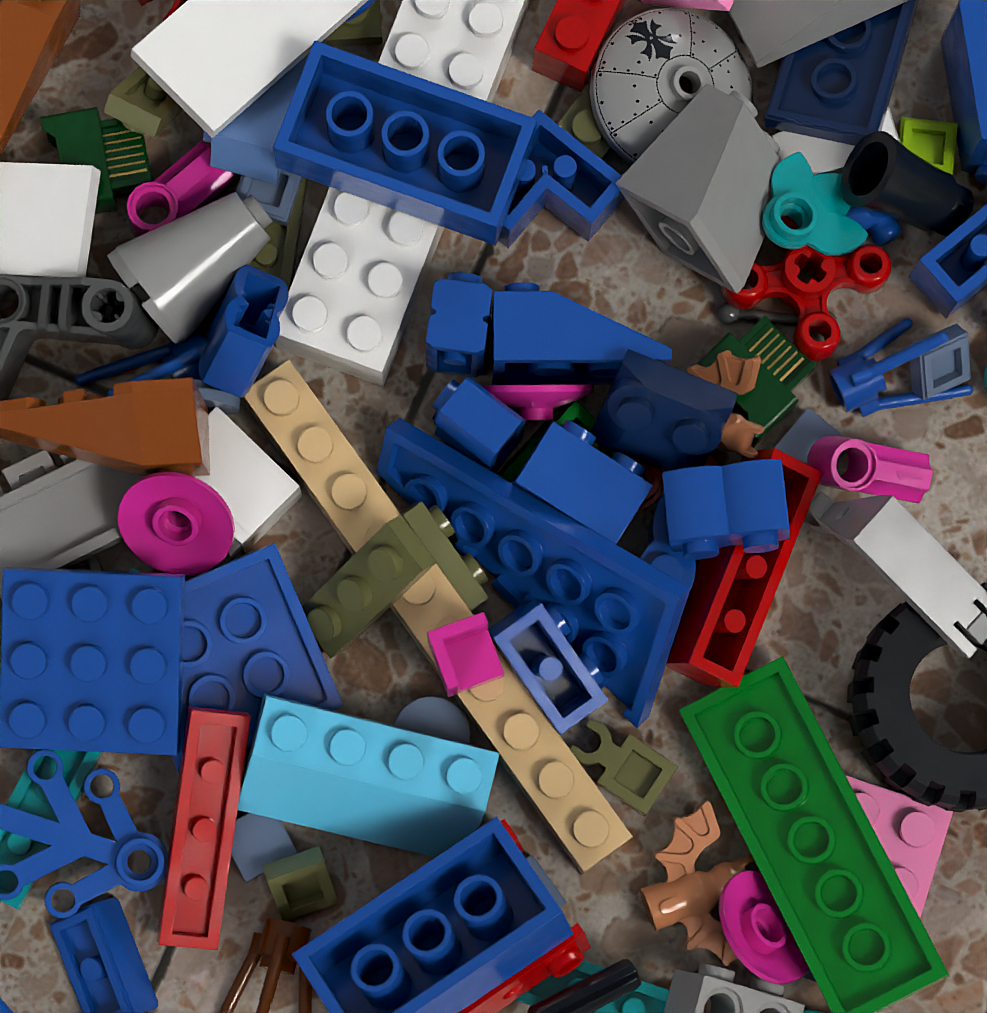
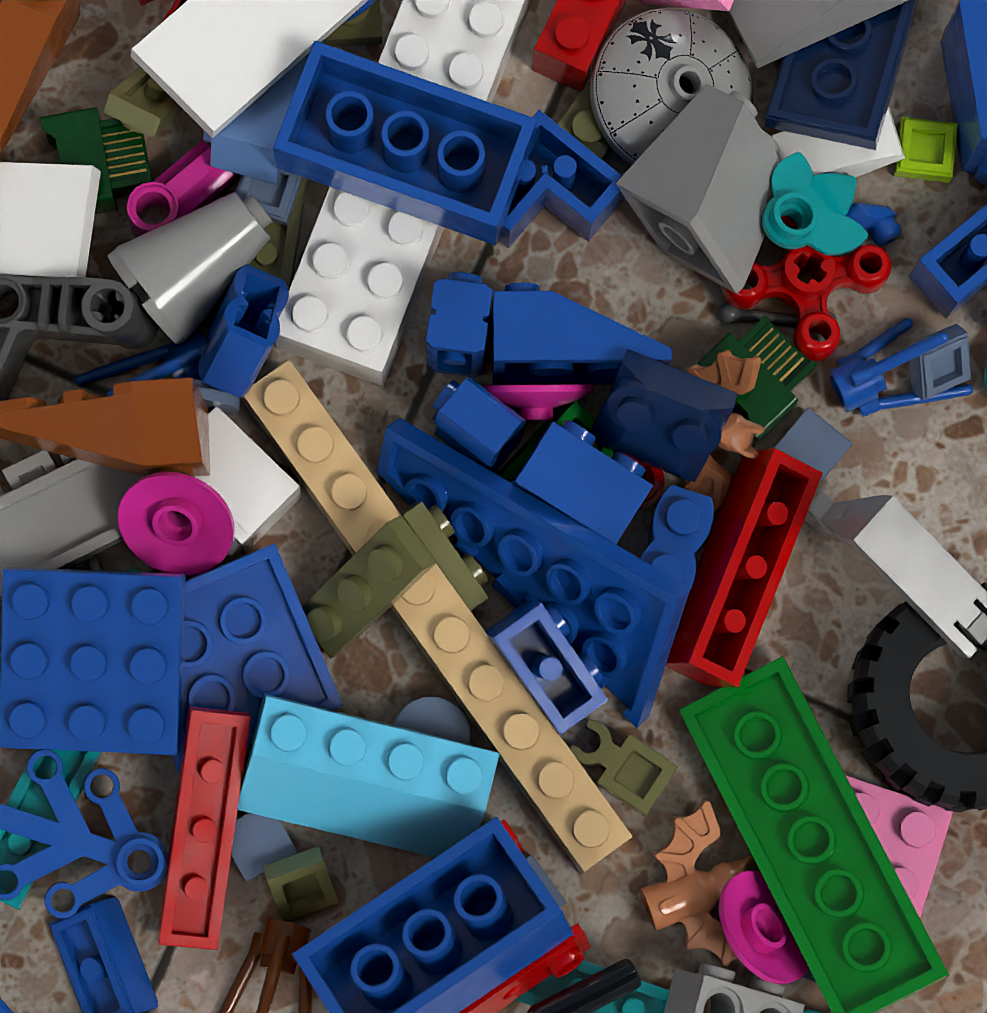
(465, 654): dark pink panel -> none
(726, 507): blue brick -> none
(872, 468): dark pink piece -> none
(900, 184): black plant -> none

